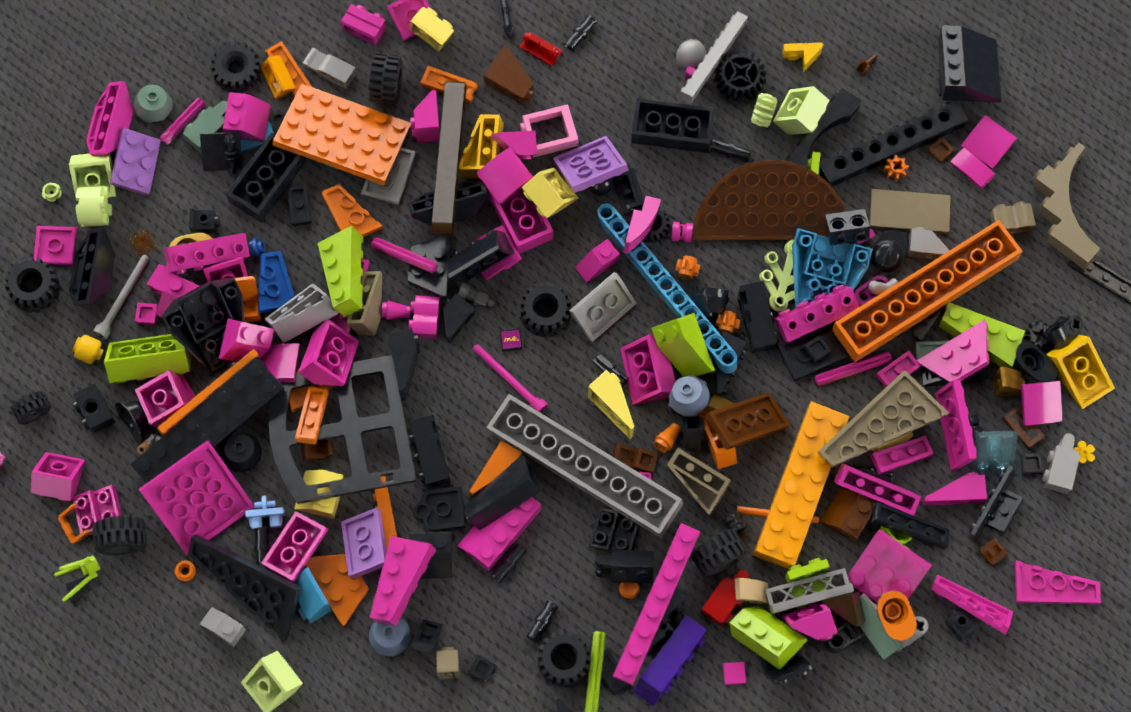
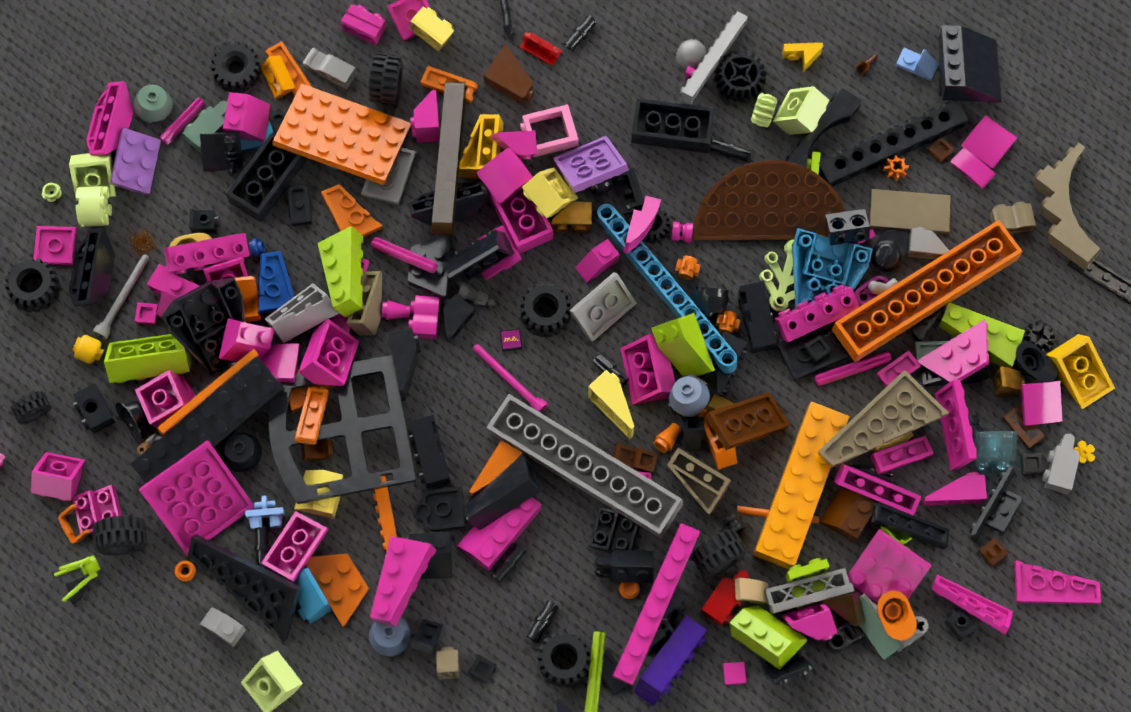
(364, 543): medium lavender plate -> none
(574, 217): none -> pearl gold slope
(921, 65): none -> light blue slope
(1064, 330): black piece -> none

